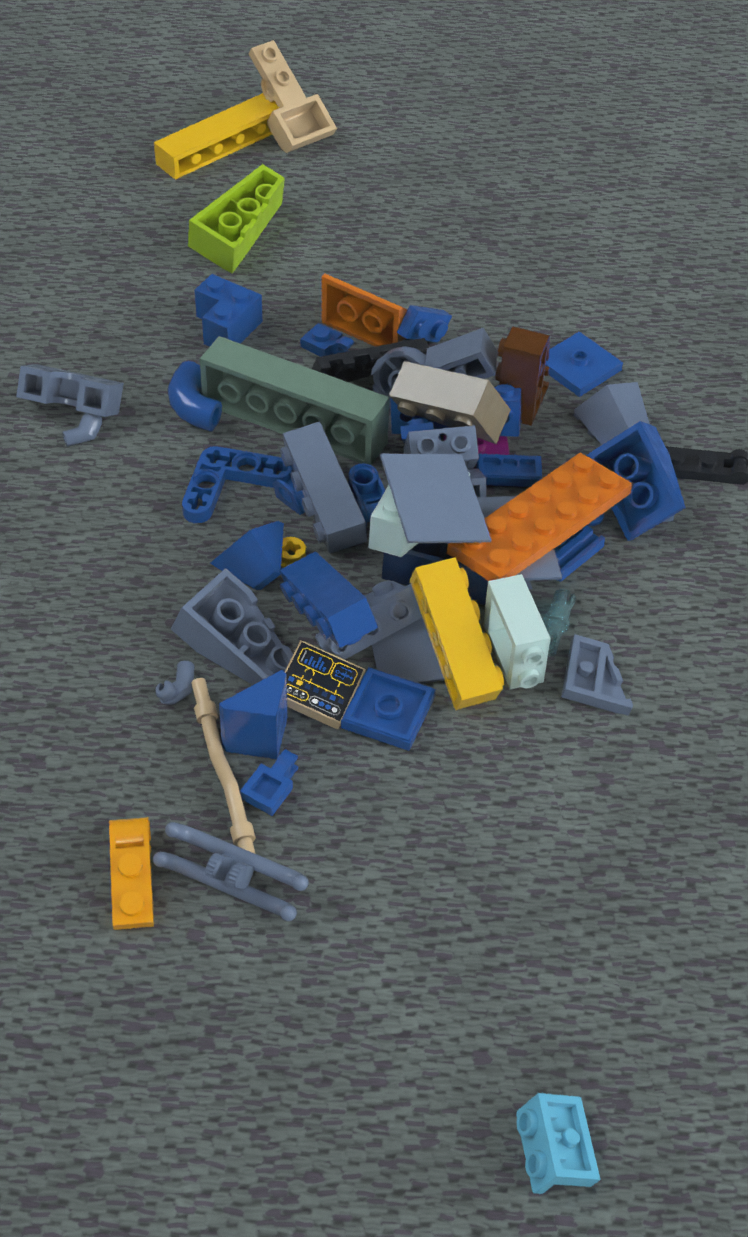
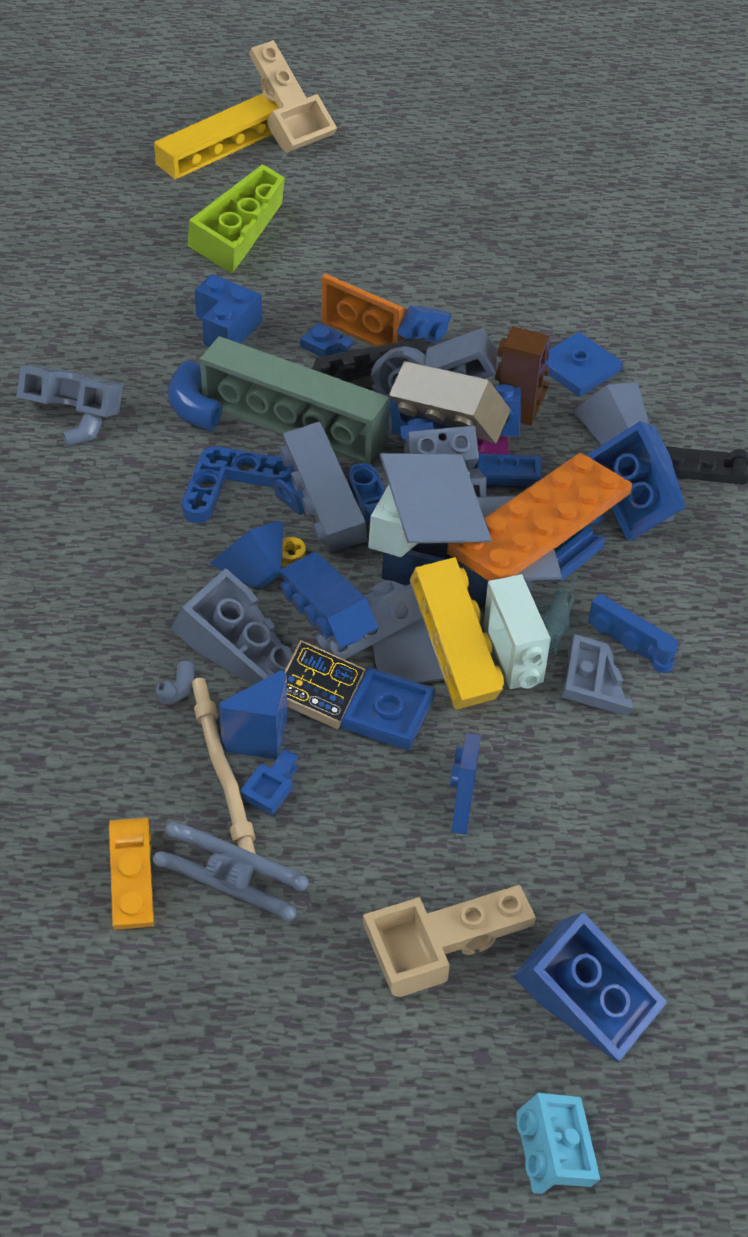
(415, 942): none -> tan plate
(463, 778): none -> blue wing
(590, 986): none -> blue slope
(633, 633): none -> blue plate

